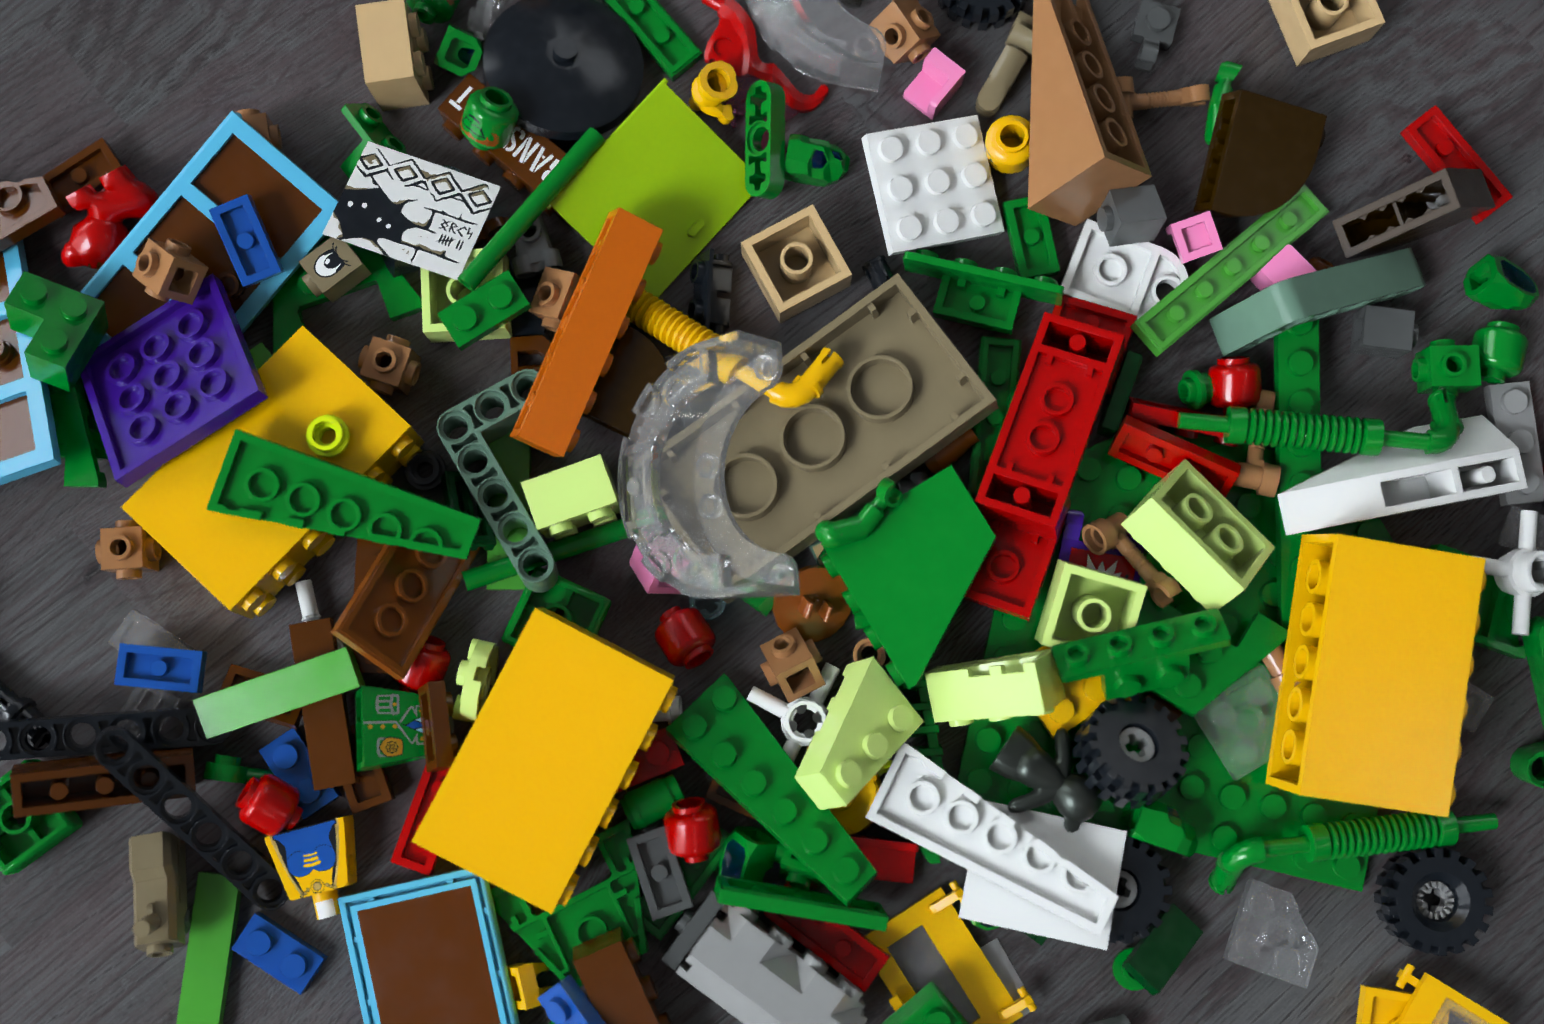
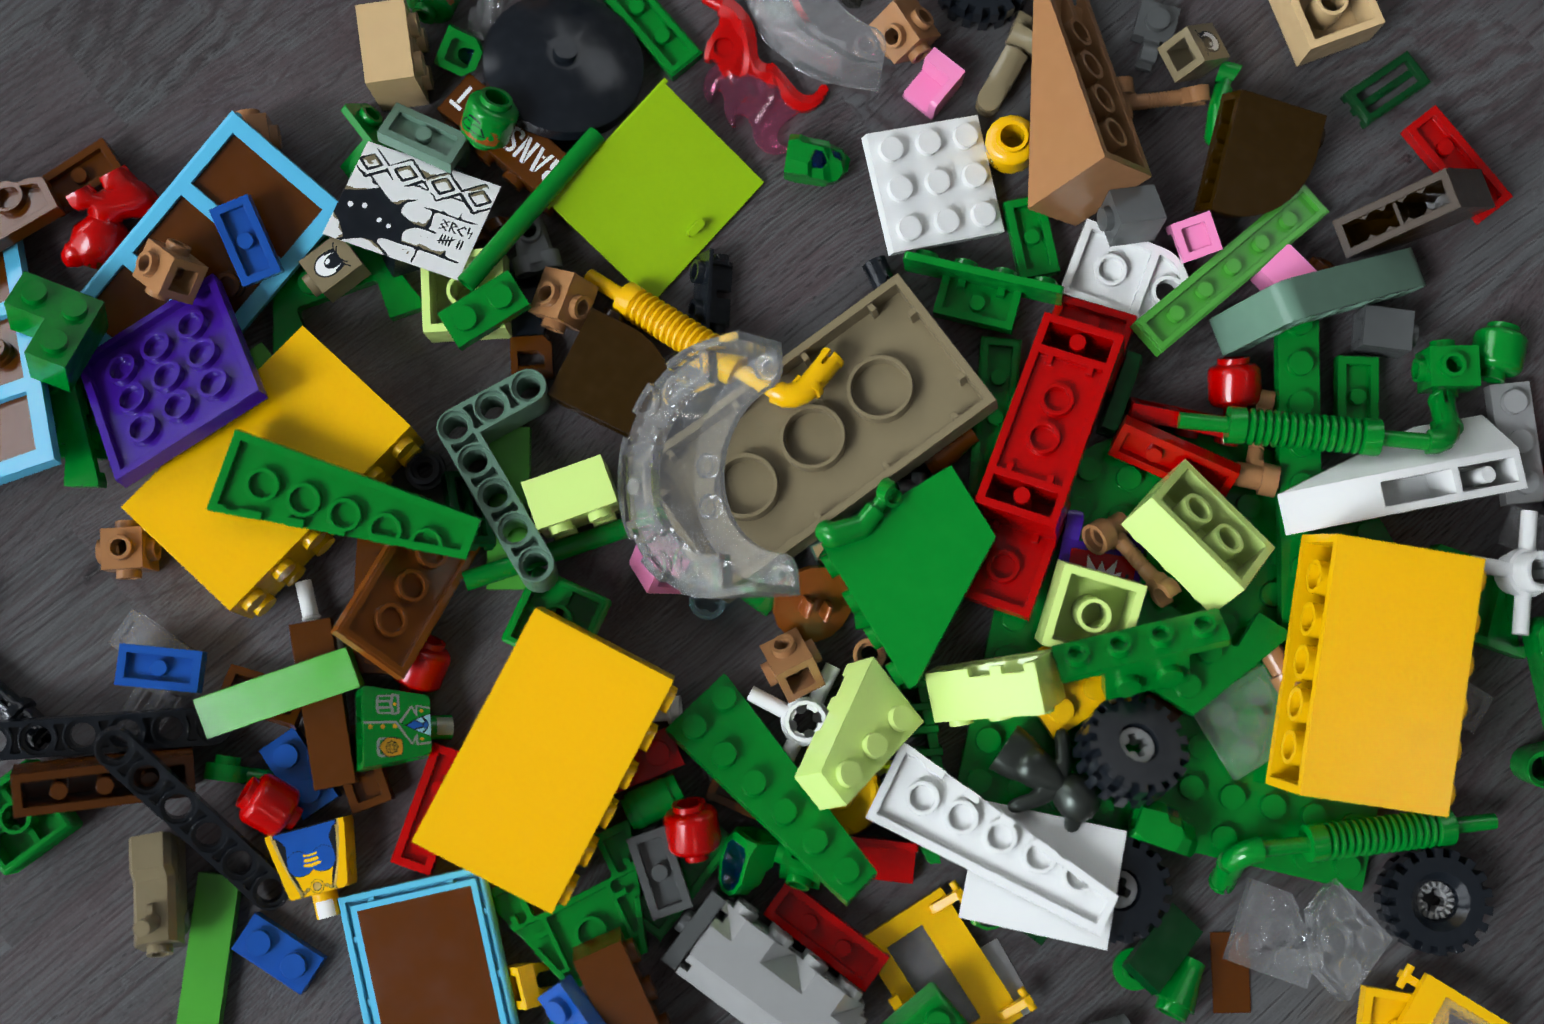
(319, 427): neon yellow plate -> none
(399, 374): medium nougat brick -> none
(424, 138): none -> sand green panel
(435, 710): reddish brown plate -> none
(475, 676): yellowish green plate -> none
(587, 333): orange brick -> none
(685, 637): red head -> none
(712, 87): yellow piece -> none
(763, 102): green beam -> none
(796, 263): tan brick -> none
(799, 903): green tile -> none
(1181, 991): none -> green cone
(1193, 52): none -> dark tan brick
(1195, 389): green plate -> none
(1229, 979): none -> reddish brown sticker
(1343, 940): none -> clear plate
(1356, 386): none -> green plate
(1359, 107): none -> dark green tile
(1500, 284): green rock -> none

